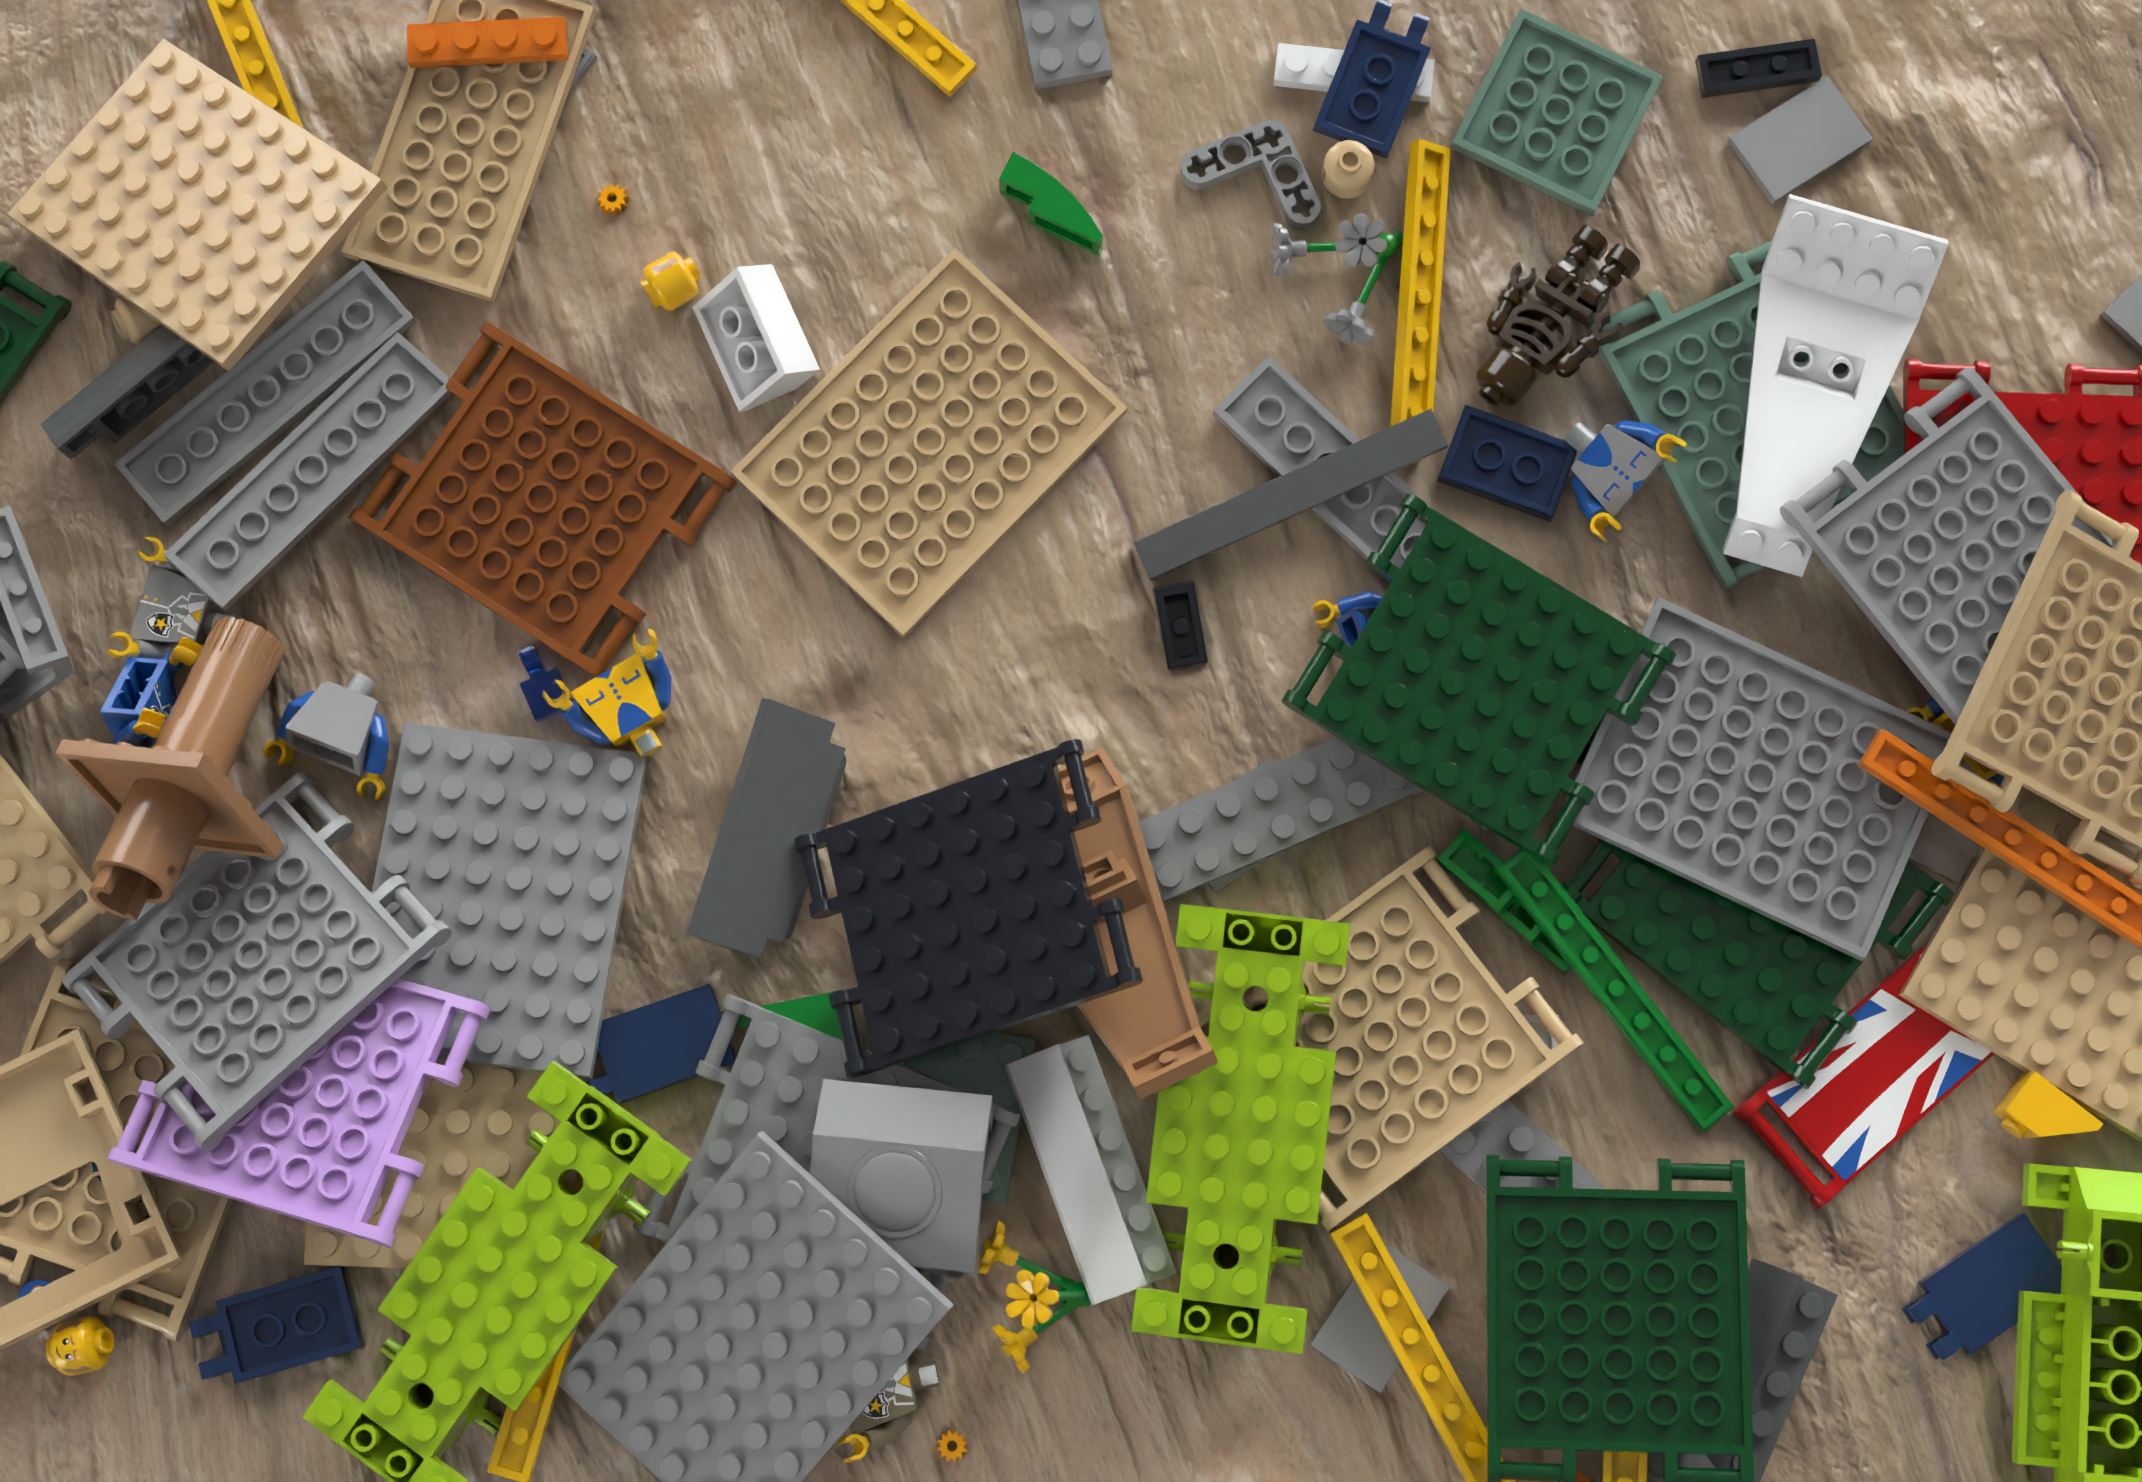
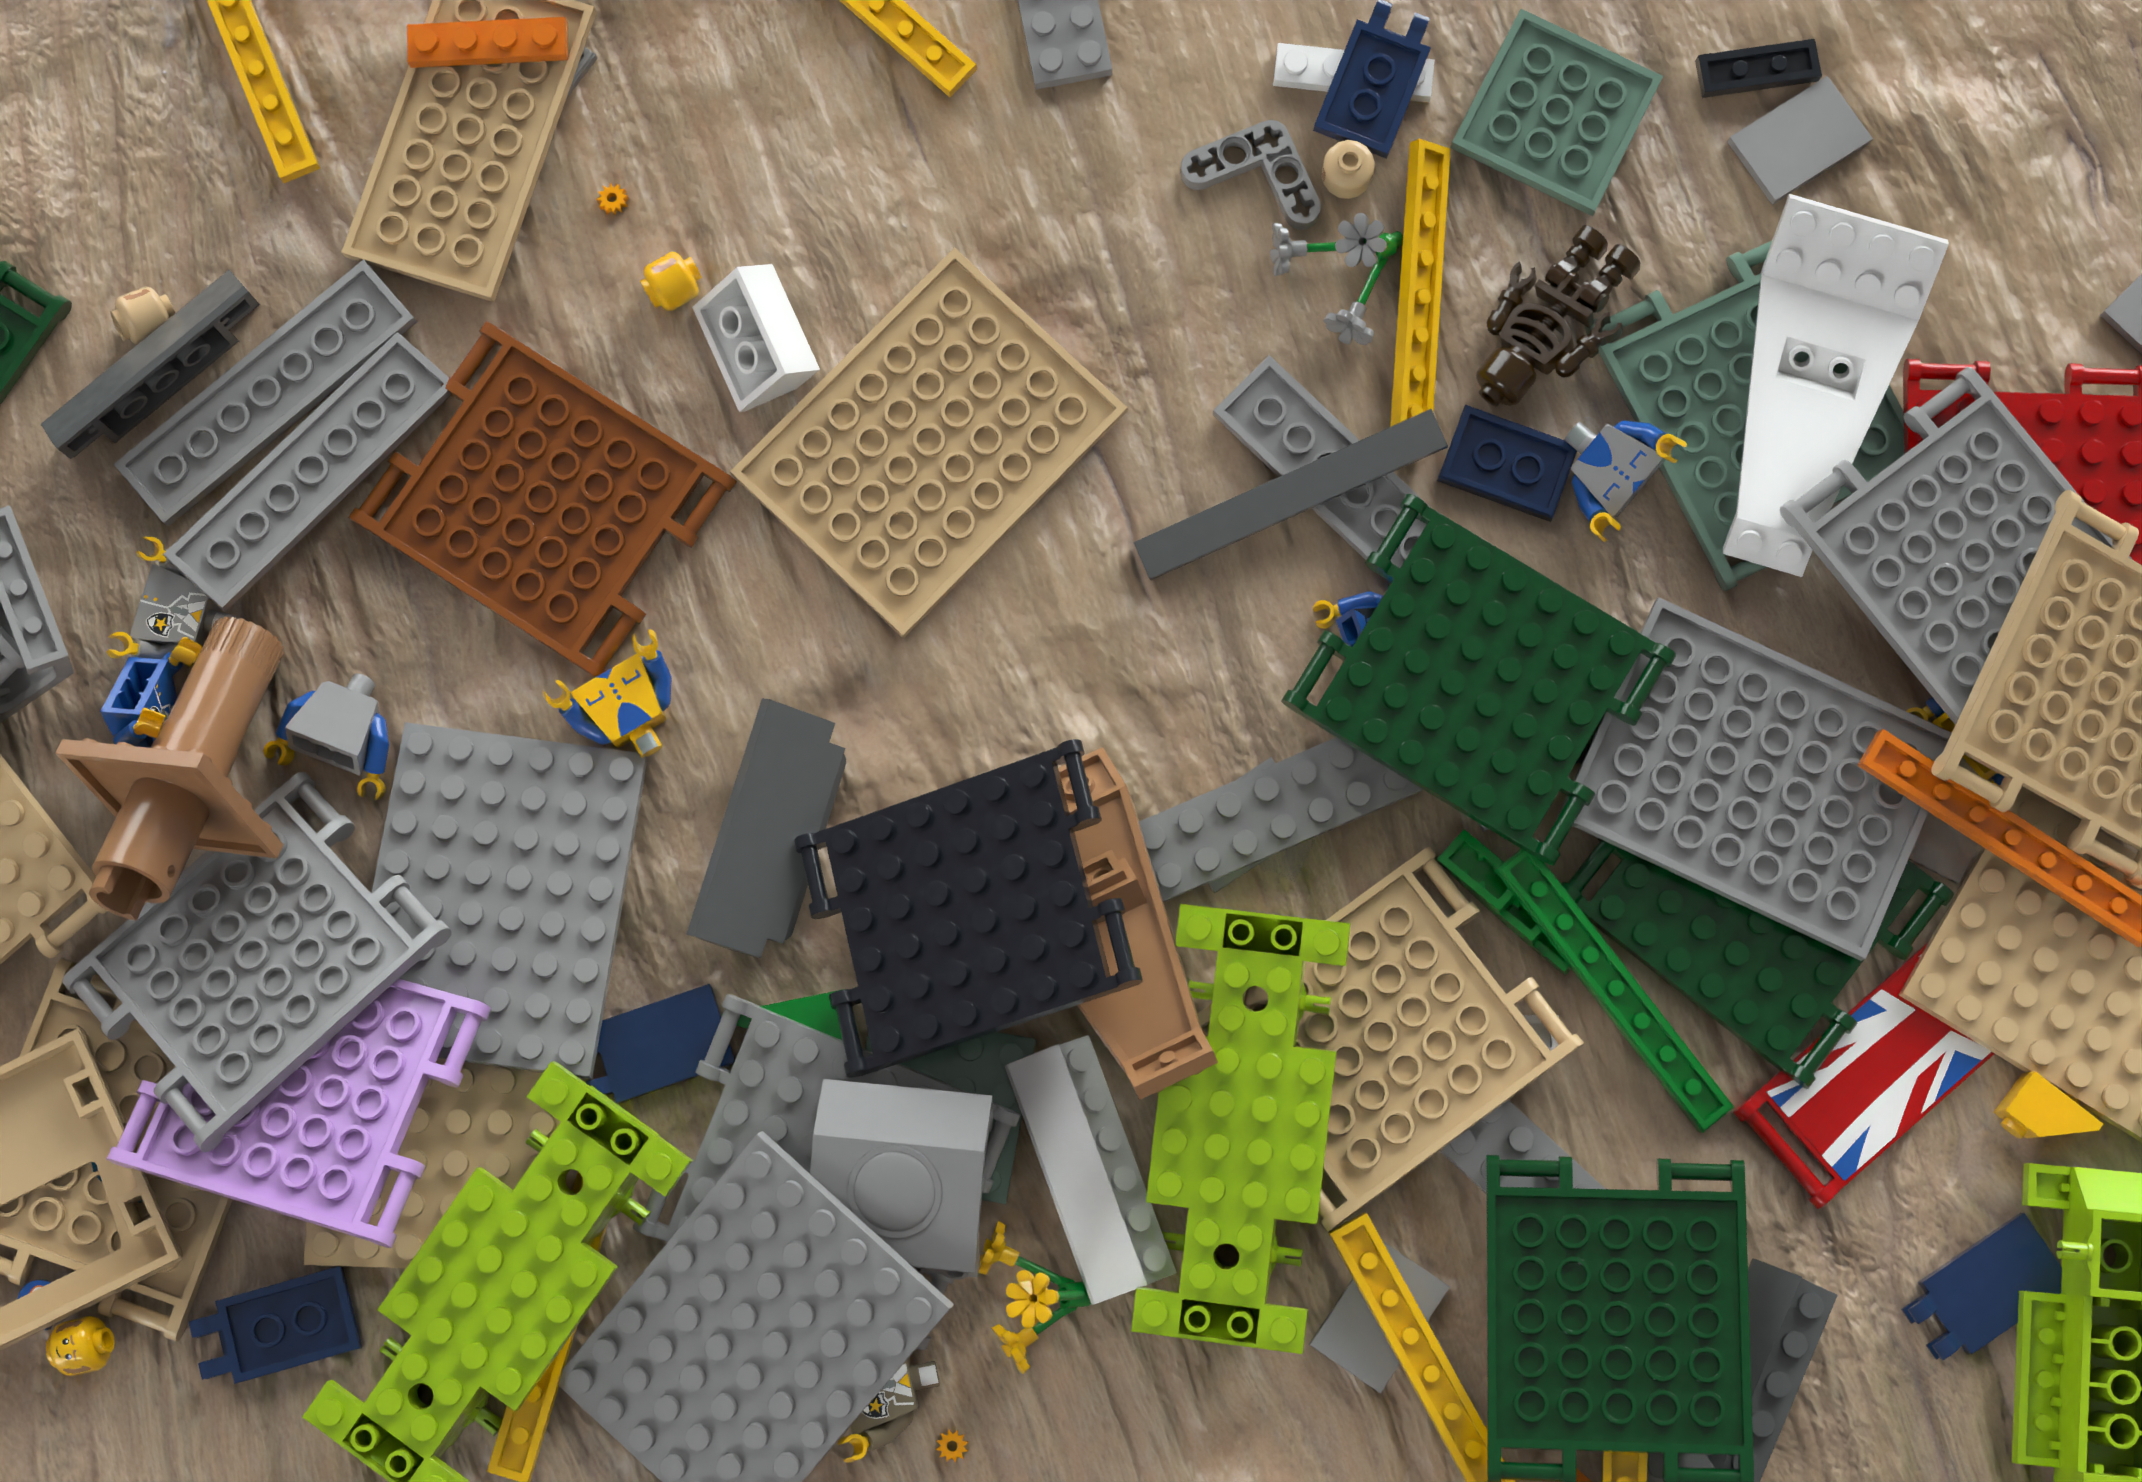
(197, 203): tan plate -> none
(539, 681): clear blue plate -> none
(1049, 204): green slope -> none
(1180, 624): black slope -> none

